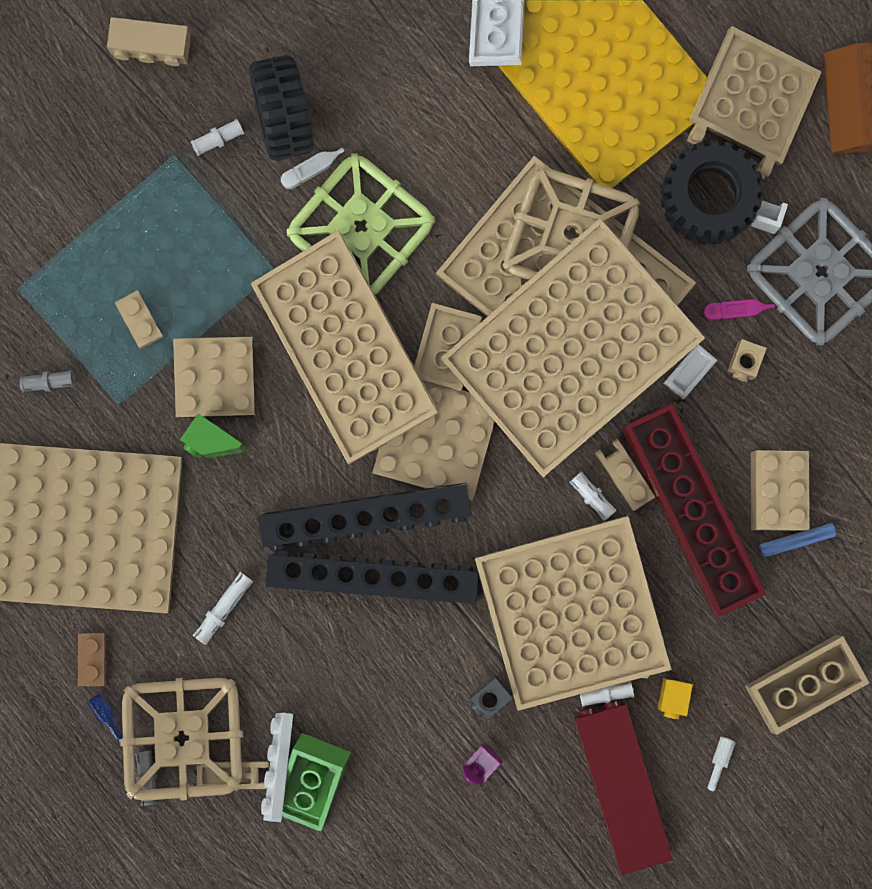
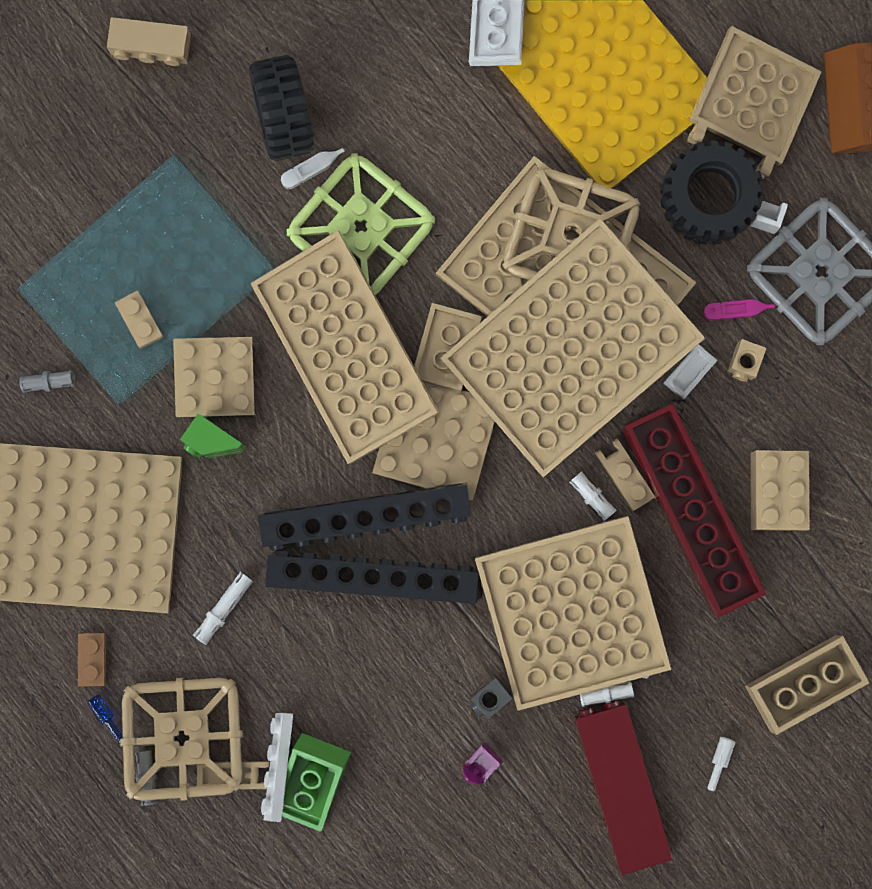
(217, 137): white pin -> none
(674, 698): yellow brick -> none
(797, 540): medium blue axle -> none

